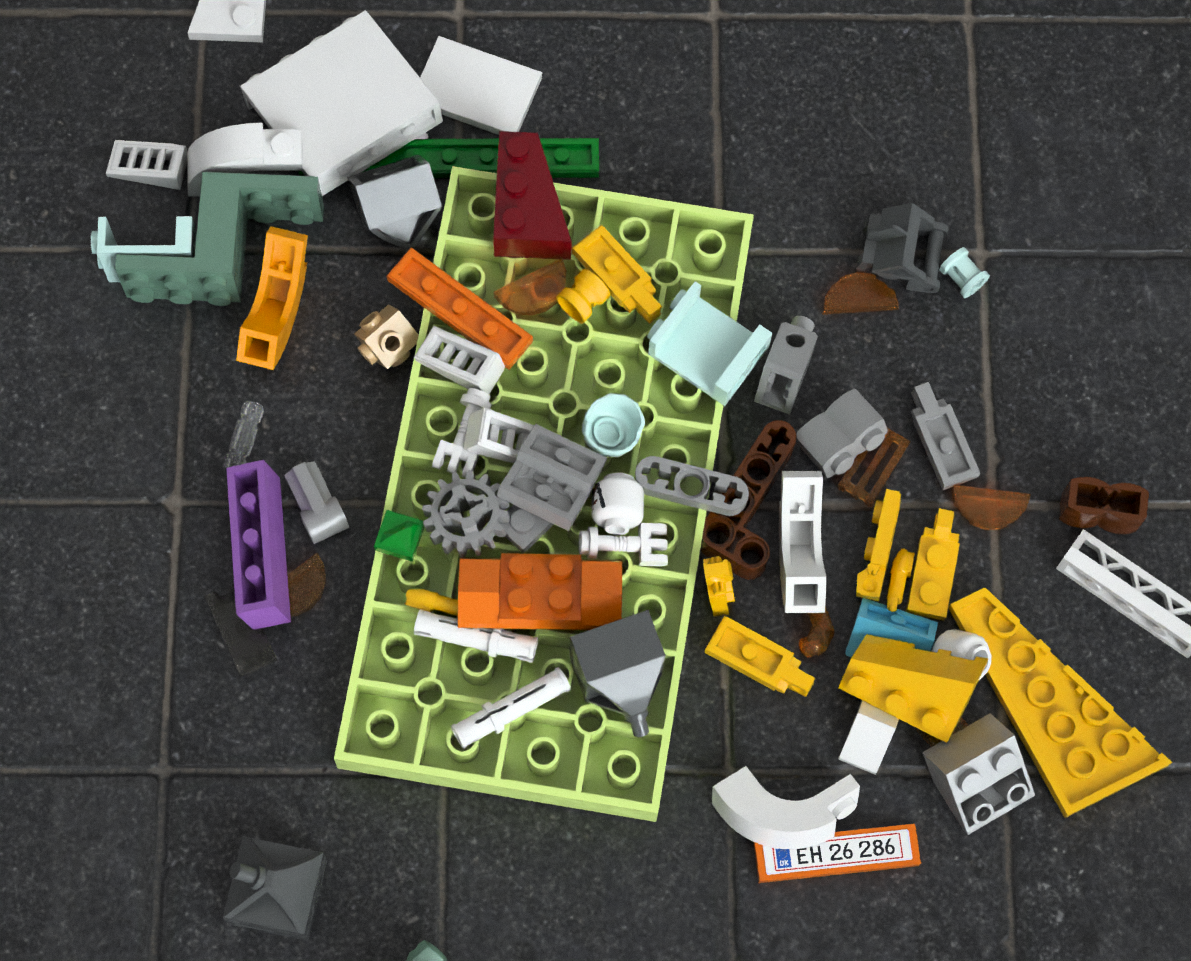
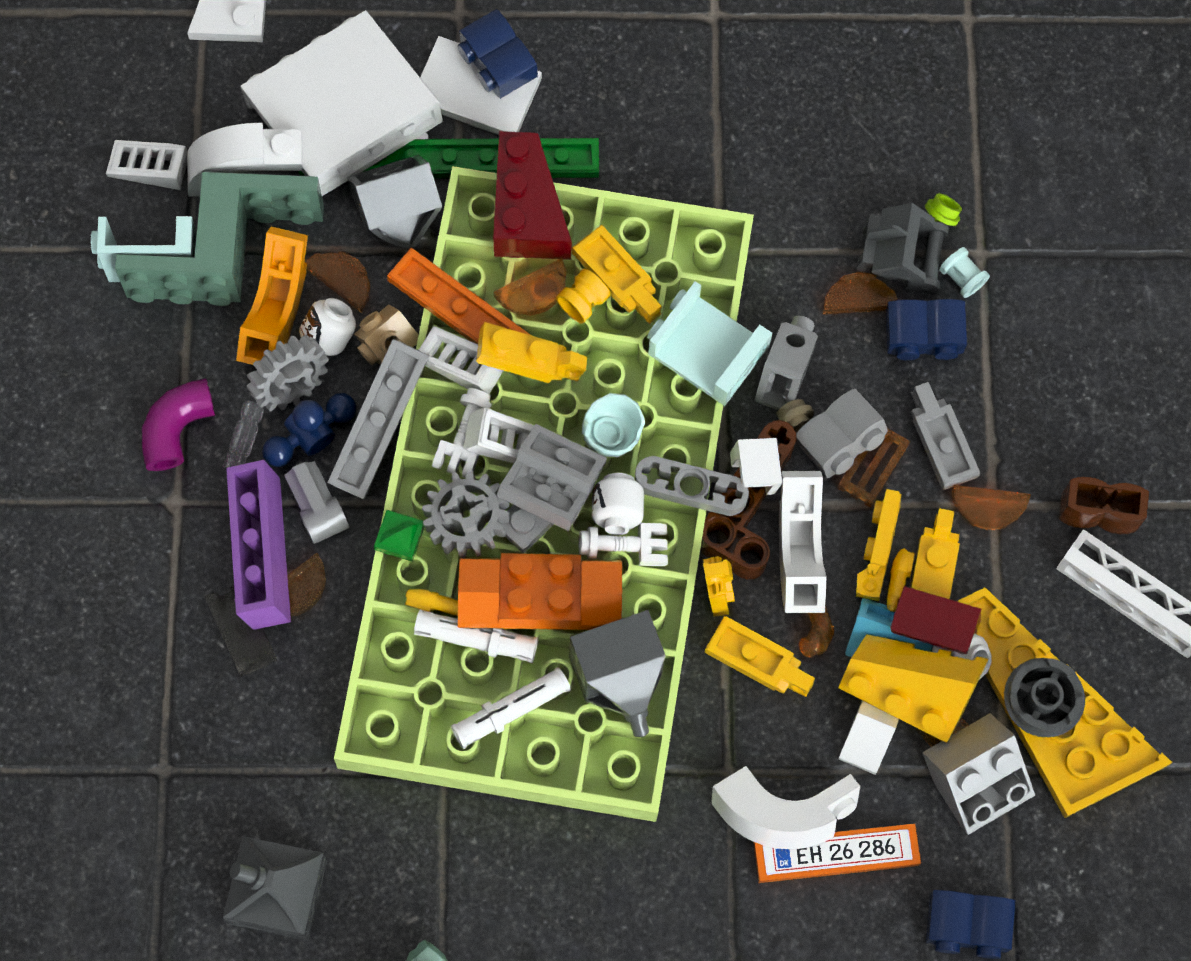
(167, 419): none -> magenta cylinder
(287, 373): none -> light grey gear
(309, 428): none -> dark blue piece
(329, 324): none -> white head
(343, 275): none -> clear orange tile
(378, 418): none -> light grey fence
(497, 53): none -> dark blue brick
(527, 355): none -> yellow hinge
(758, 463): none -> white panel
(795, 413): none -> dark tan plate
(926, 328): none -> dark blue brick
(936, 620): none -> dark red panel
(944, 209): none -> lime plate
(970, 922): none -> dark blue brick
(1044, 697): none -> dark grey cone

